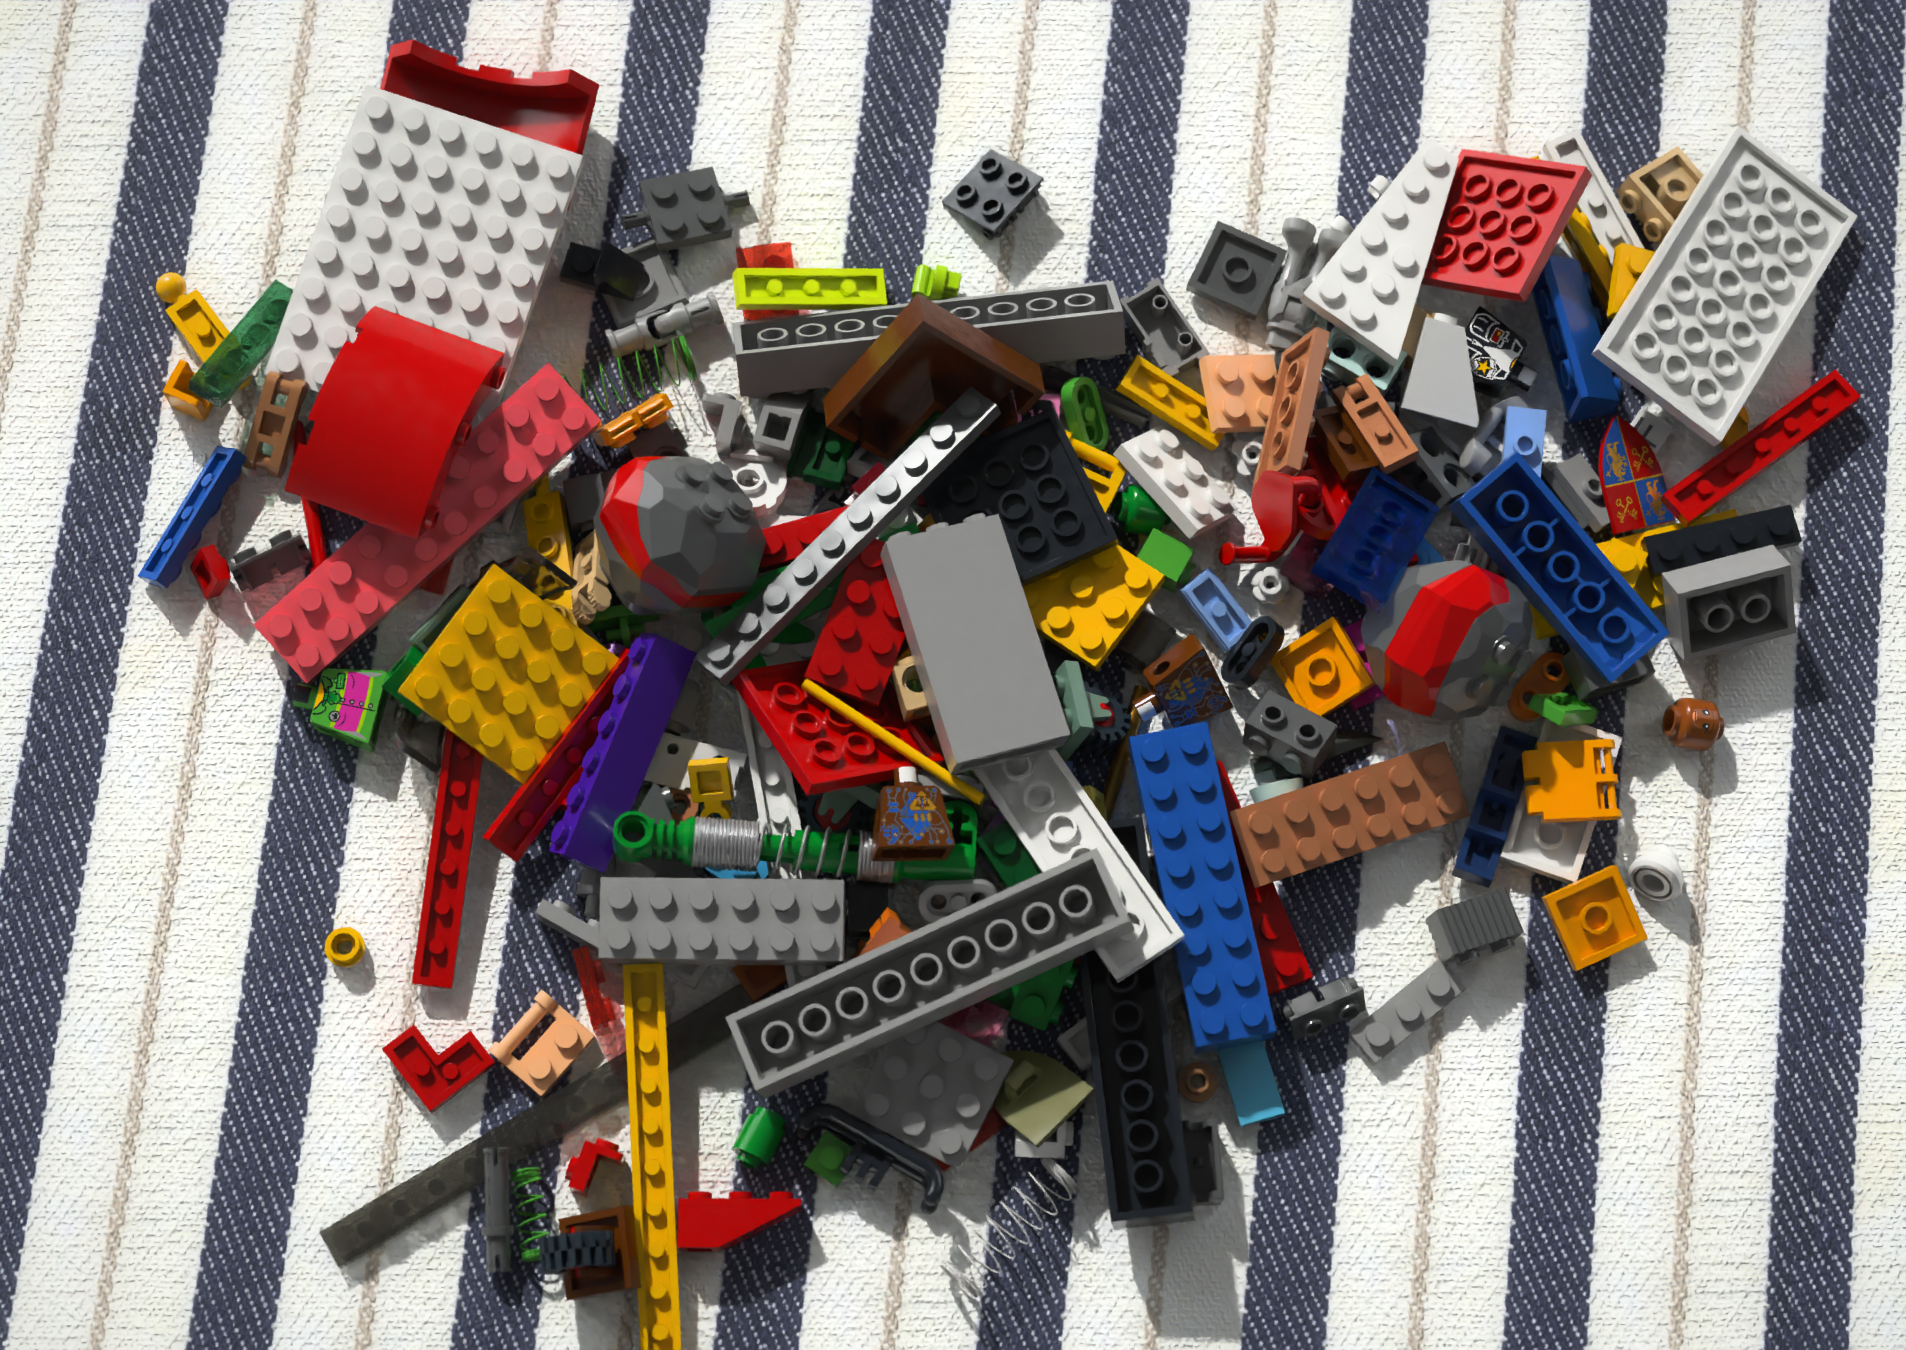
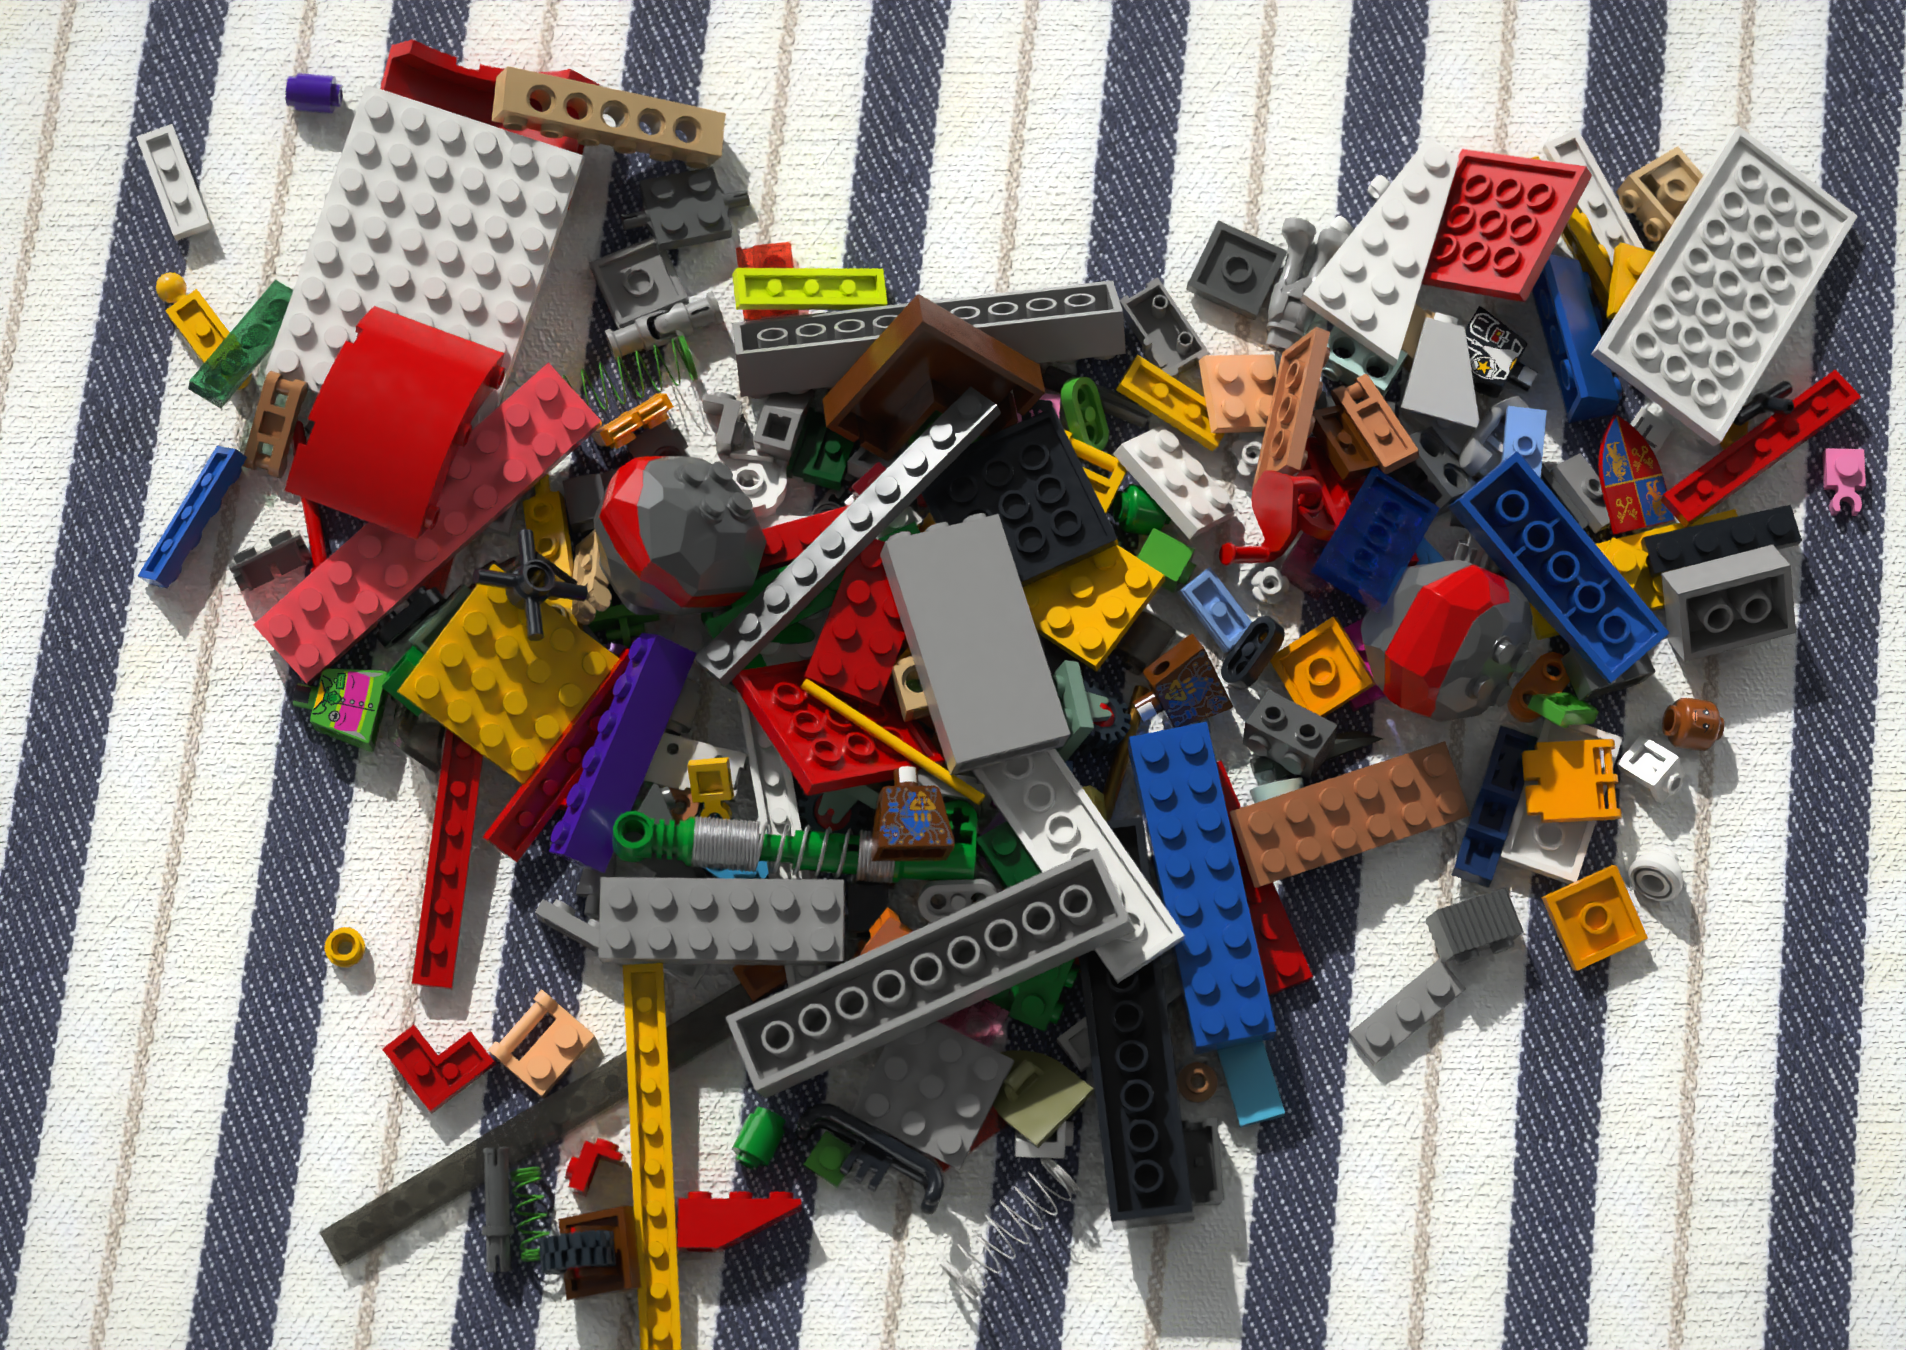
(174, 182): none -> white plate
(181, 397): light orange panel -> none
(210, 571): red plate -> none
(313, 93): none -> dark purple brick
(397, 626): none -> black plate
(530, 584): none -> black bar
(590, 976): clear red plate -> none
(602, 270): black slope -> none
(700, 125): none -> tan brick
(936, 283): lime piece -> none
(994, 193): hinge -> none
(1341, 1002): dark grey hinge -> none
(1653, 768): none -> white bracket
(1770, 401): none -> black piece
(1844, 473): none -> bright pink plate

